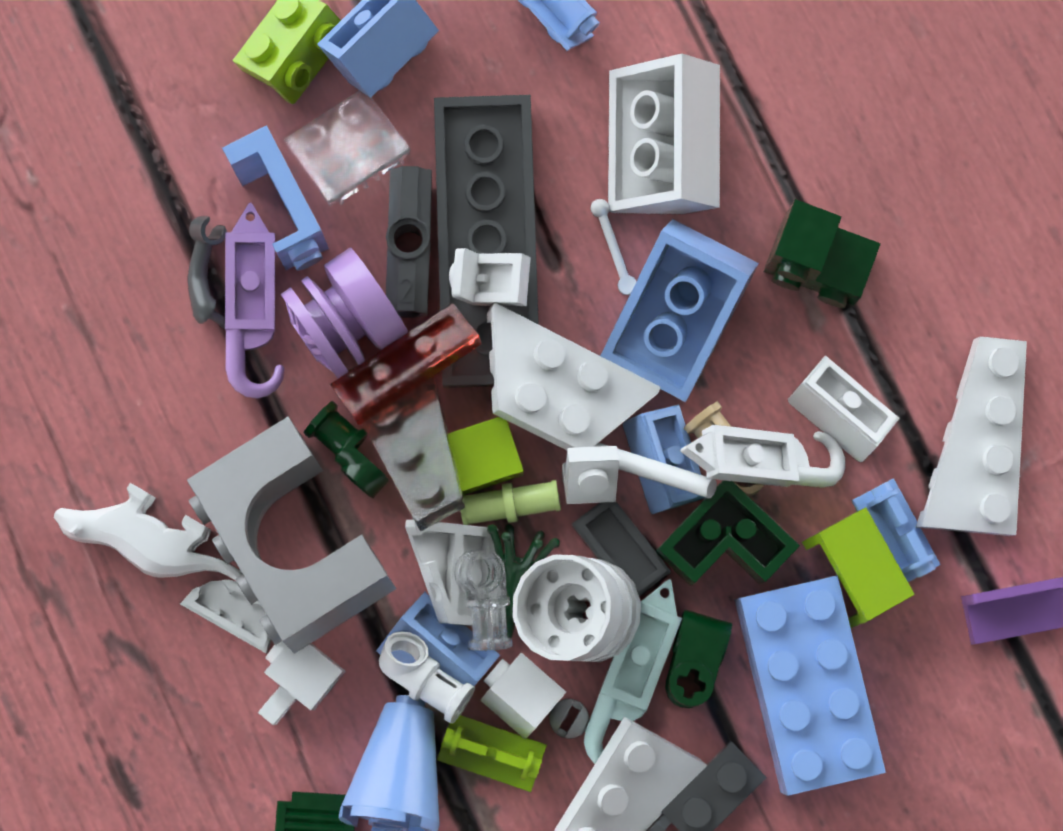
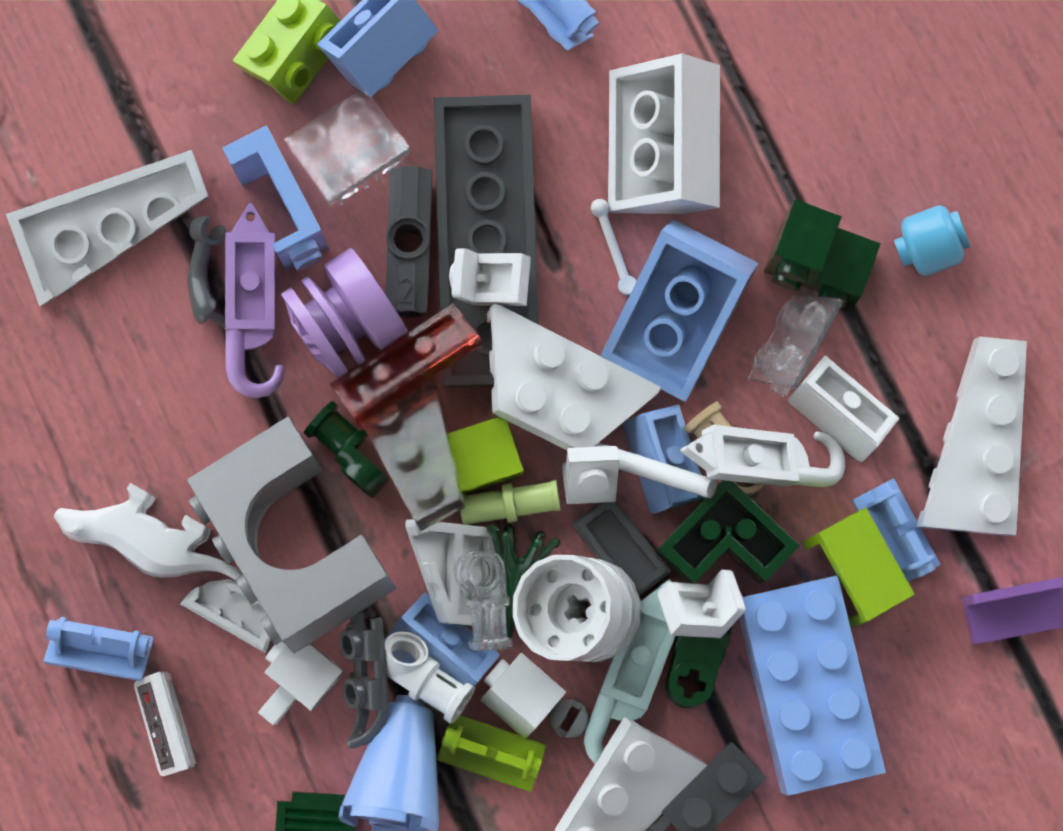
(93, 225): none -> white wing
(97, 649): none -> light blue hinge
(164, 723): none -> white slope
(359, 690): none -> dark grey piece
(702, 608): none -> white bracket
(794, 342): none -> clear hinge
(932, 240): none -> medium azure head

